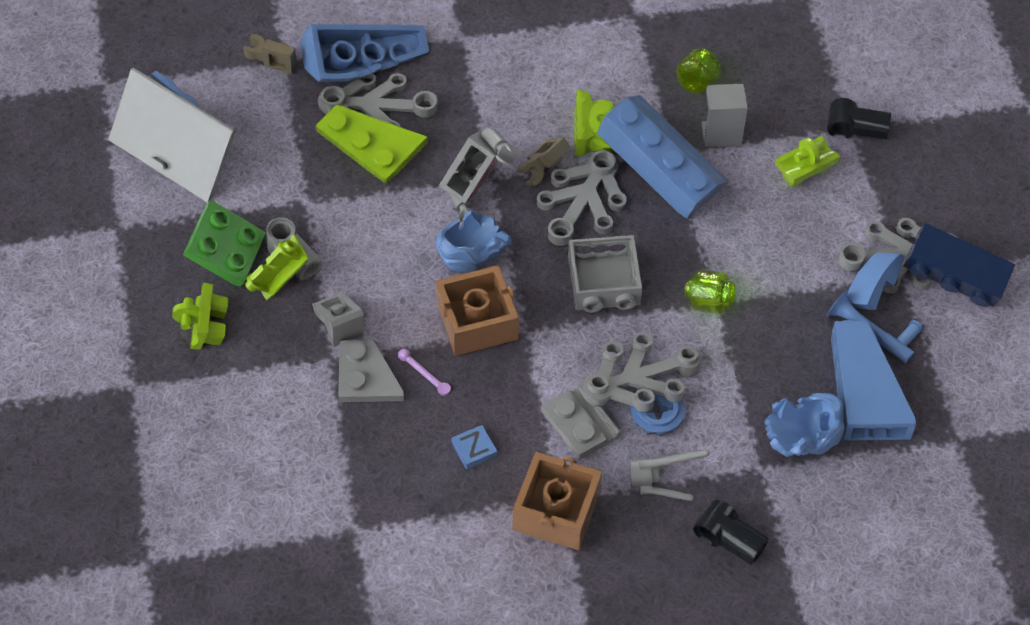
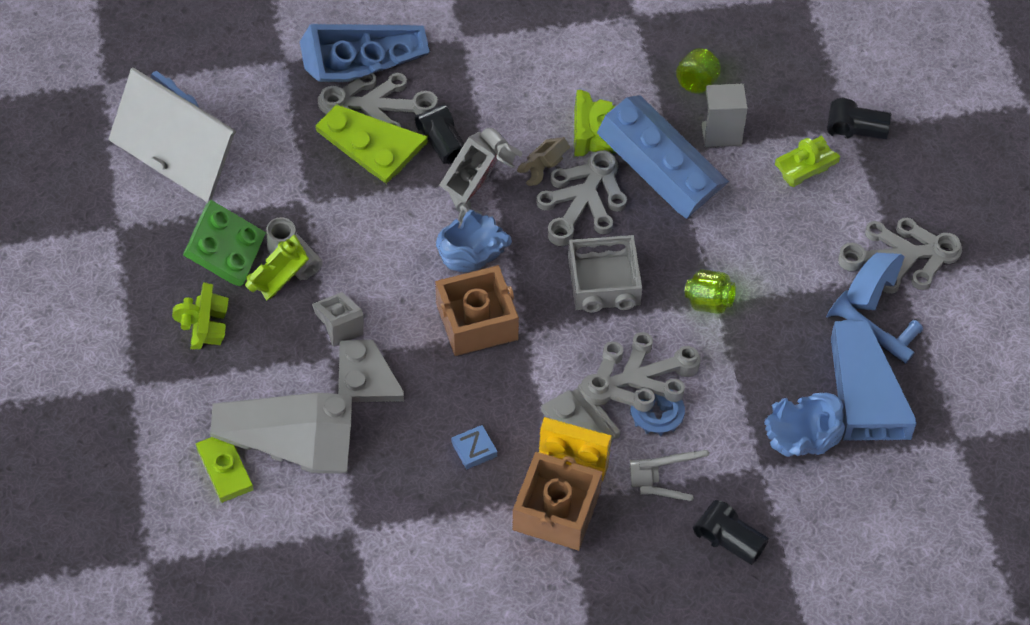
(224, 468): none -> lime plate
(273, 54): dark tan plate -> none
(295, 428): none -> light grey wedge
(441, 132): none -> black piece
(443, 388): lavender hinge -> none
(582, 444): none -> yellow plate
(958, 266): dark blue brick -> none

